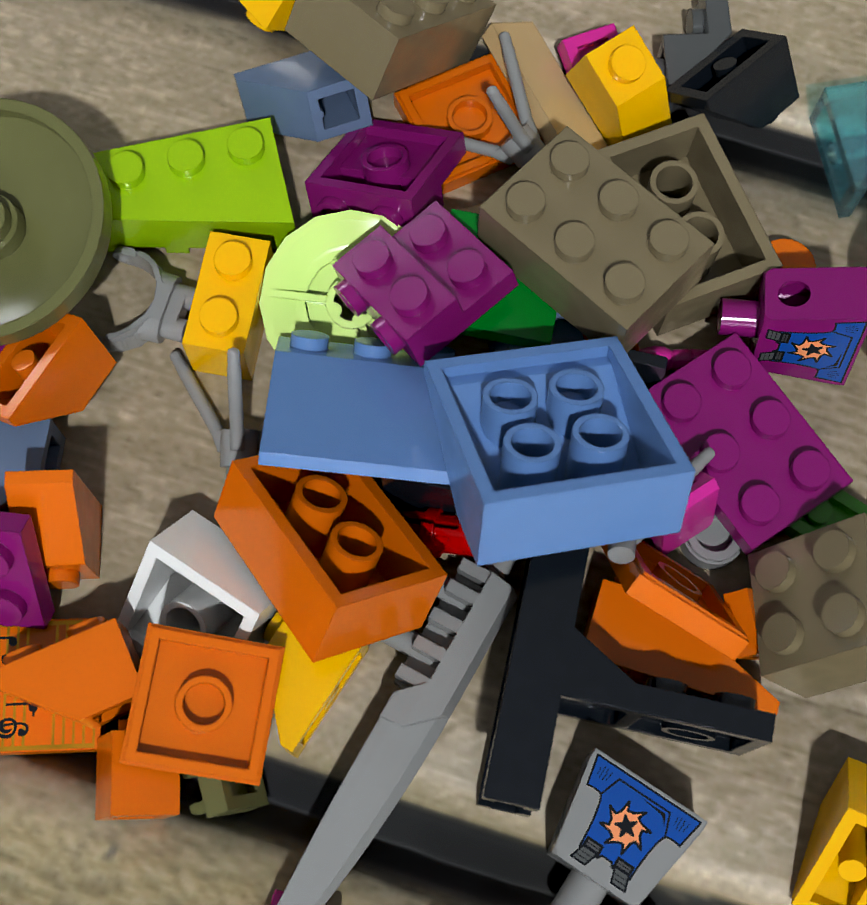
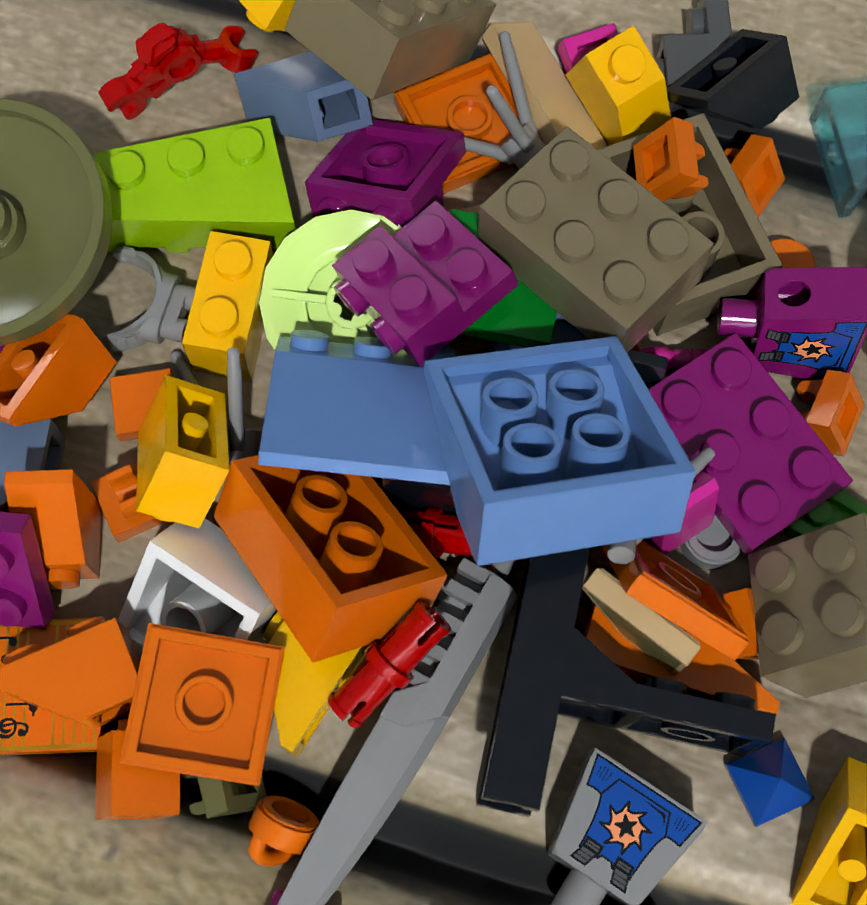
(117, 499): none -> orange tile
(132, 399): none -> orange tile
(170, 57): none -> red piece
(182, 452): none -> yellow brick
(281, 825): none -> orange tile
(389, 664): none -> red pin
(640, 625): none -> tan tile
(669, 160): none -> orange tile
(757, 170): none -> orange tile
(769, 782): none -> blue slope
(834, 408): none -> orange tile

